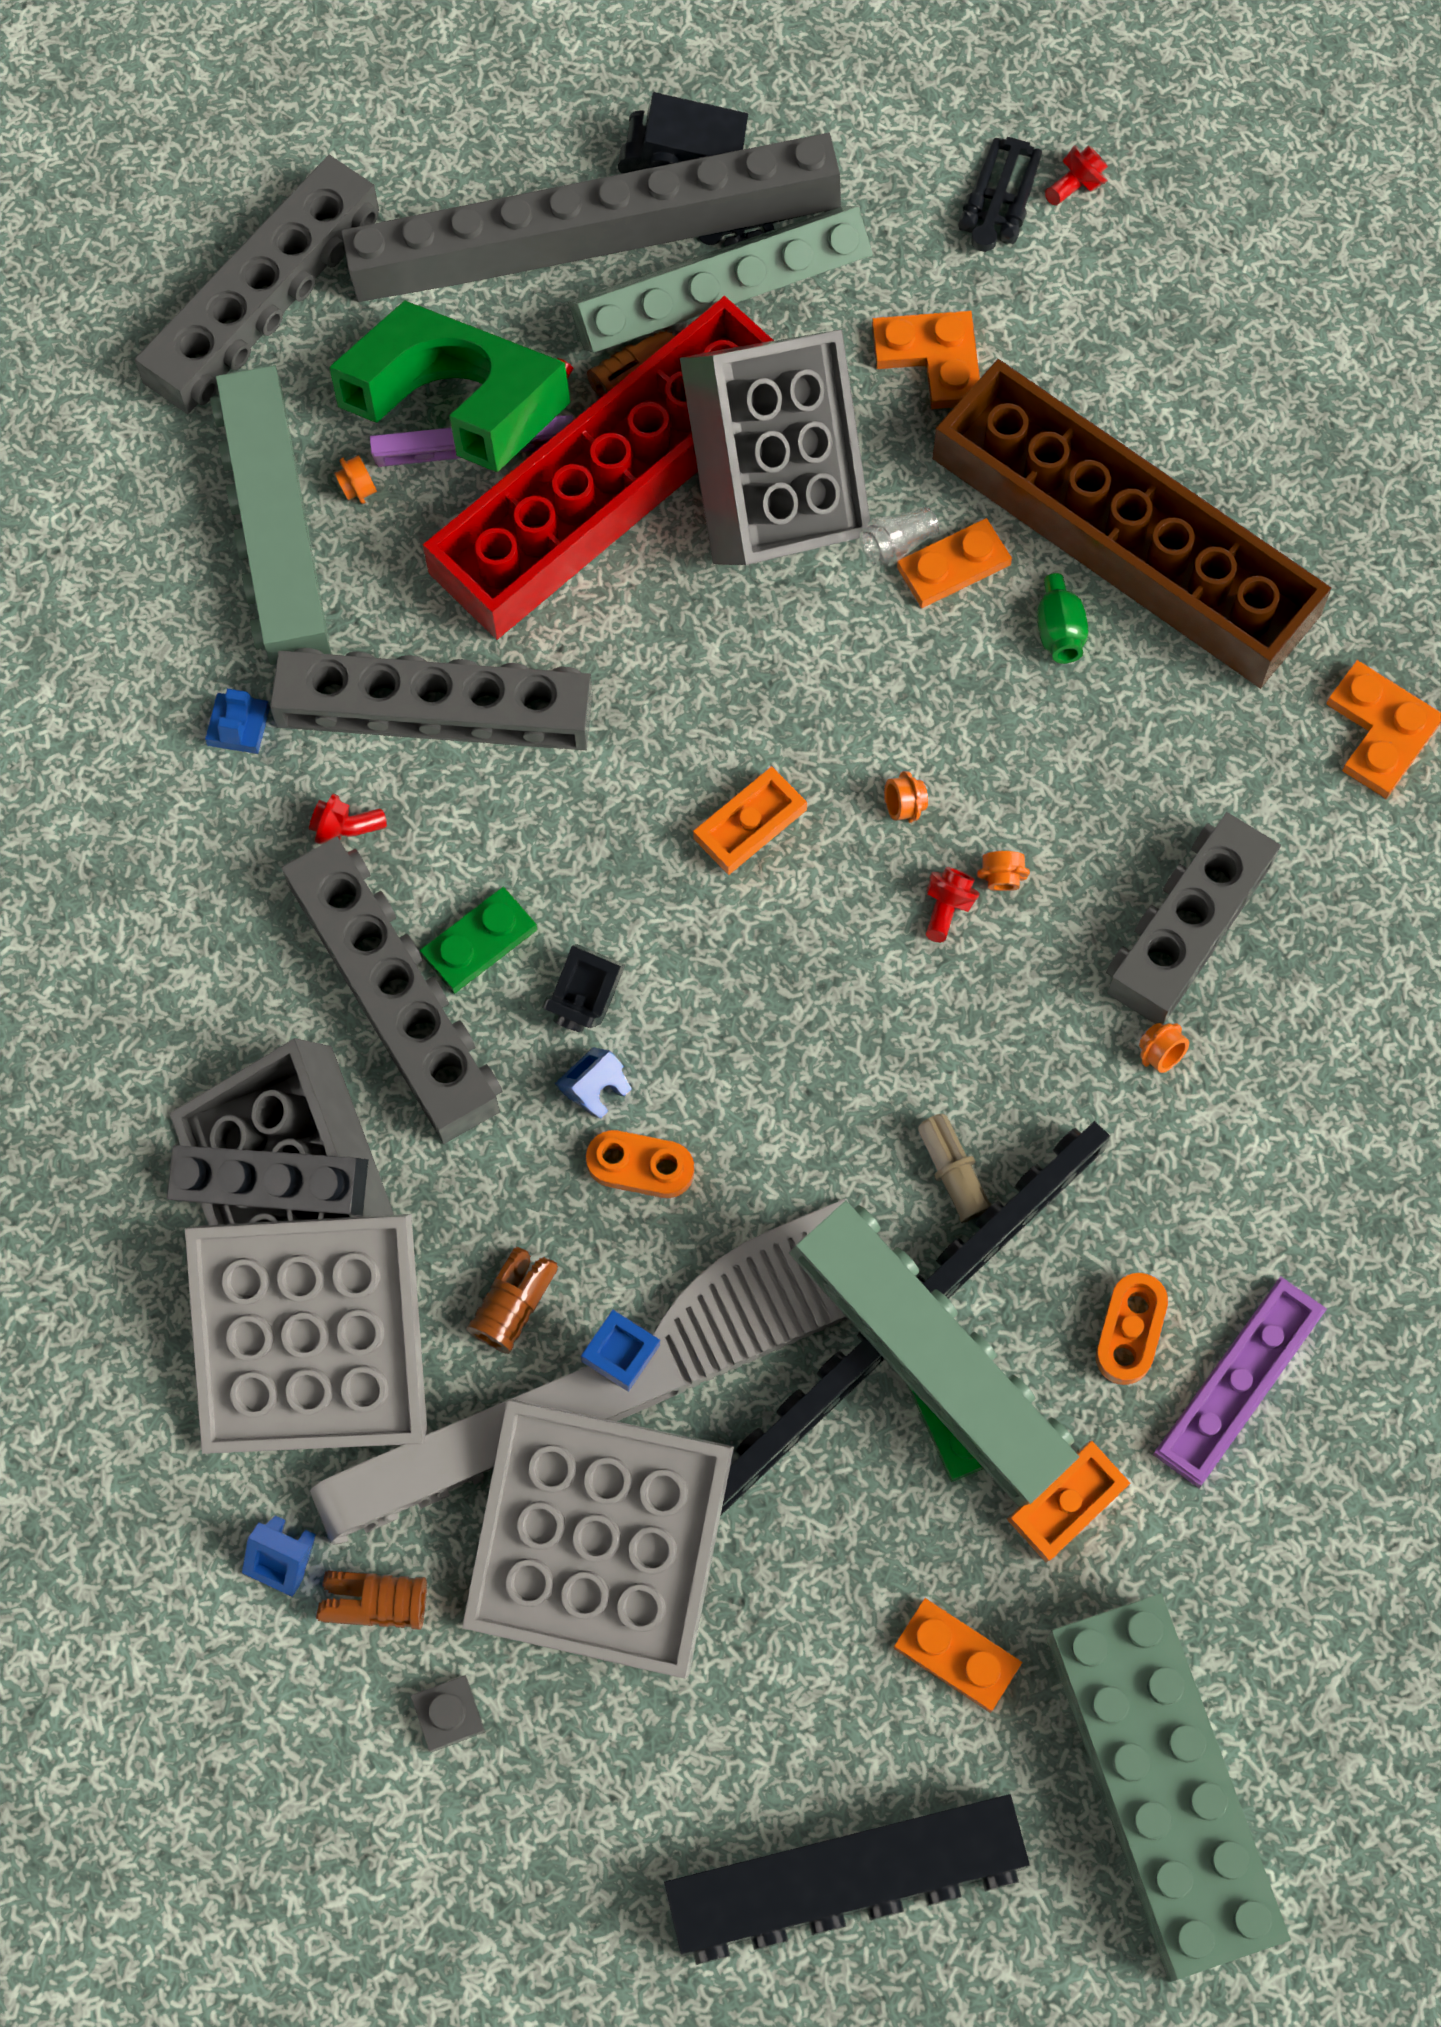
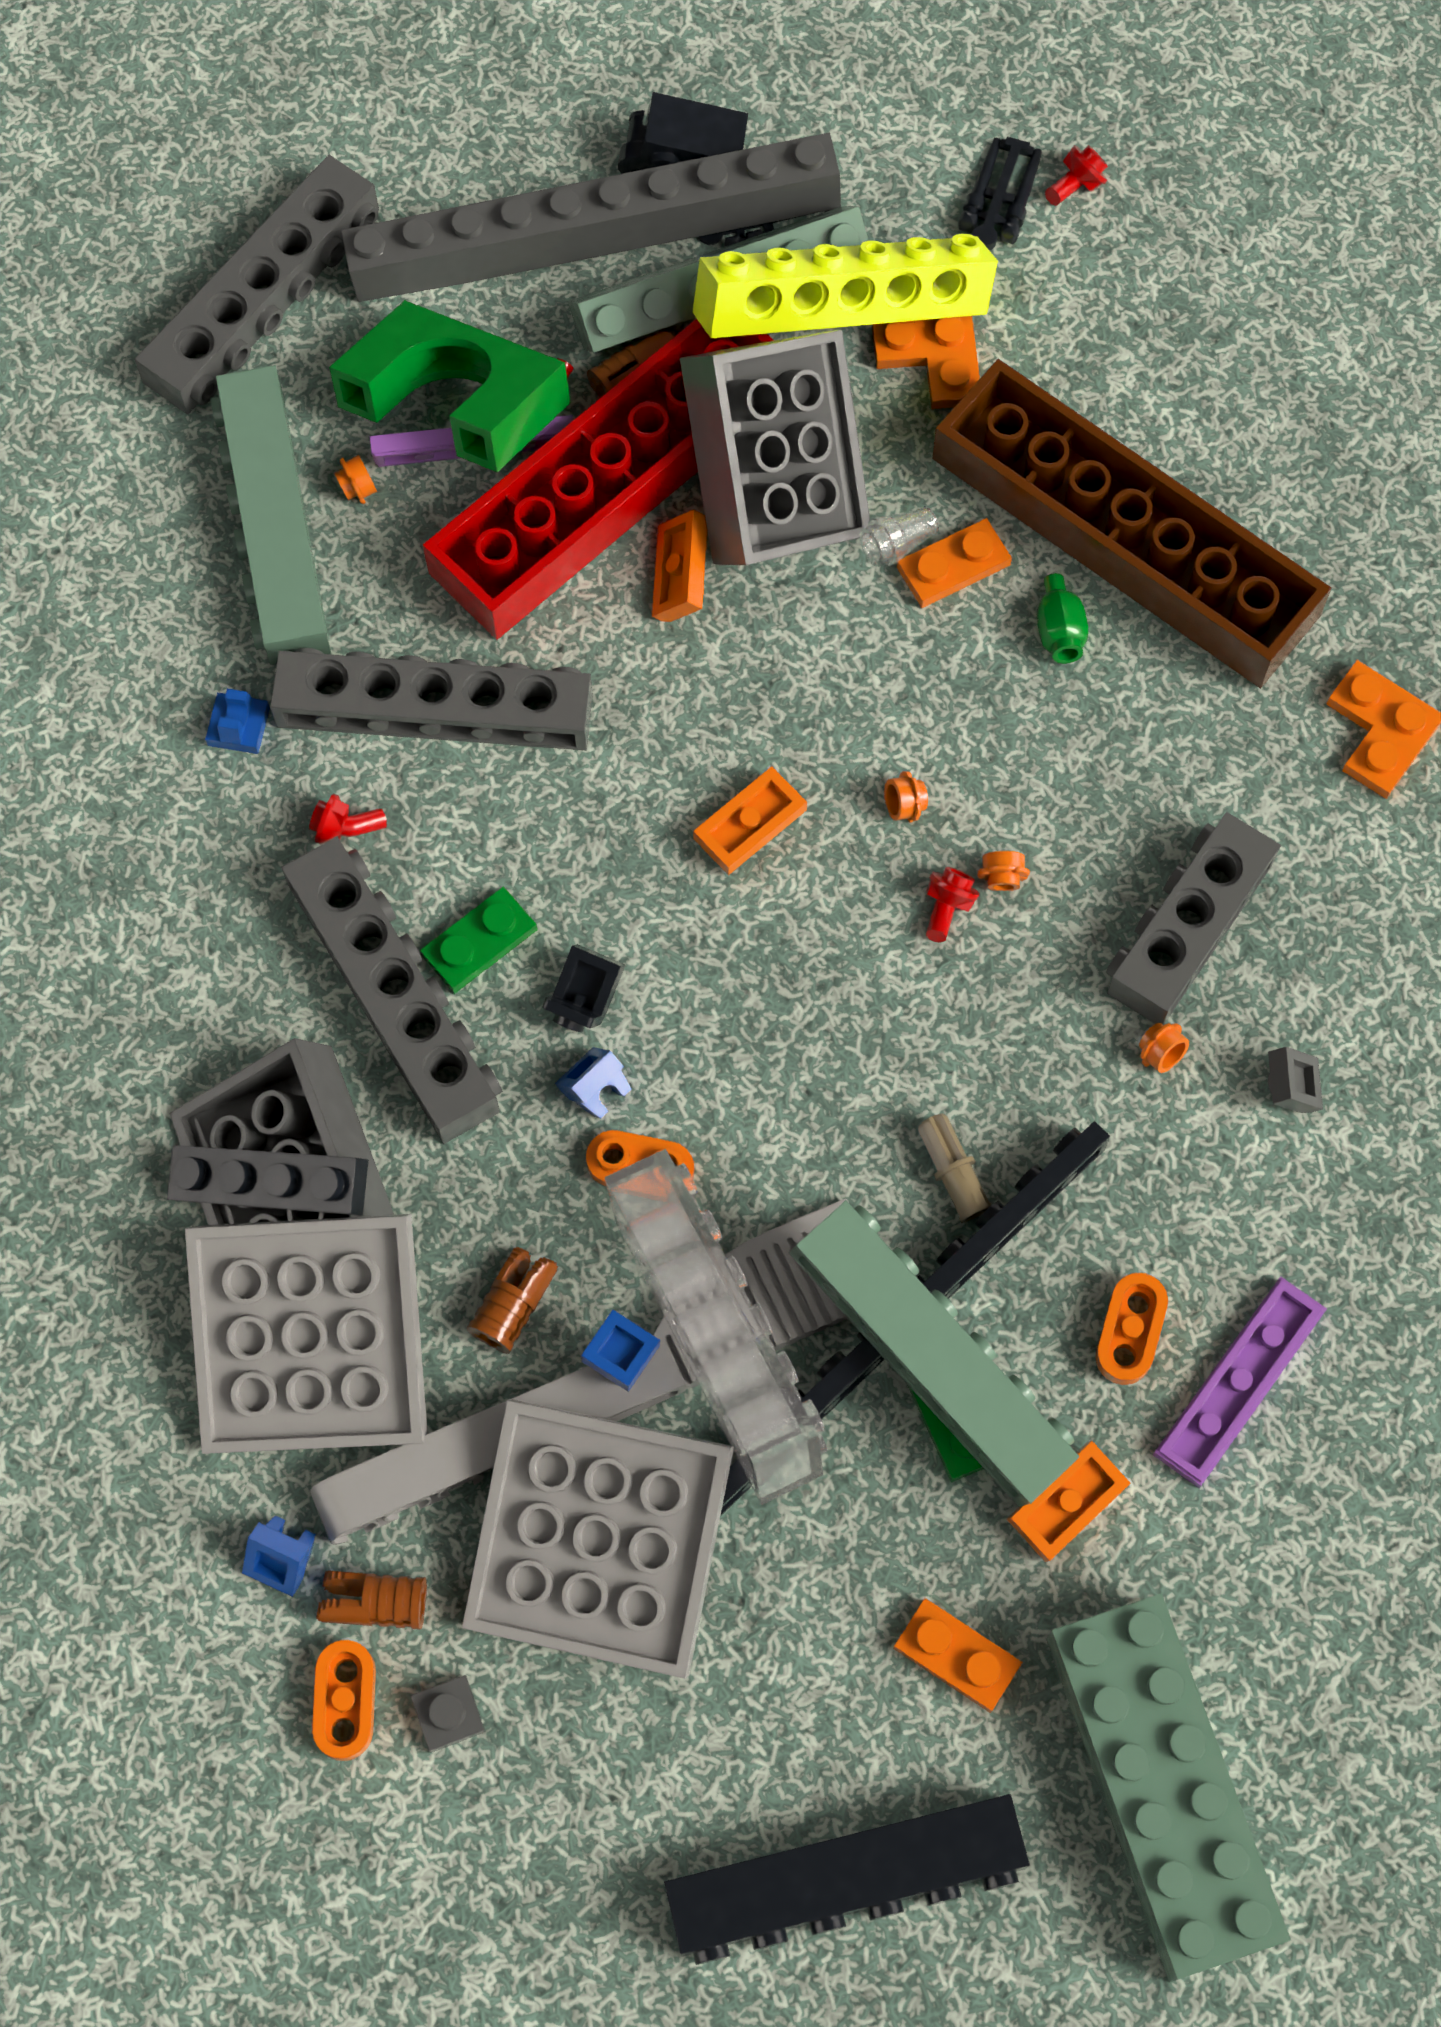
(344, 1701): none -> orange plate
(680, 566): none -> orange plate
(717, 1327): none -> clear brick
(843, 285): none -> neon yellow brick
(1295, 1080): none -> dark grey plate

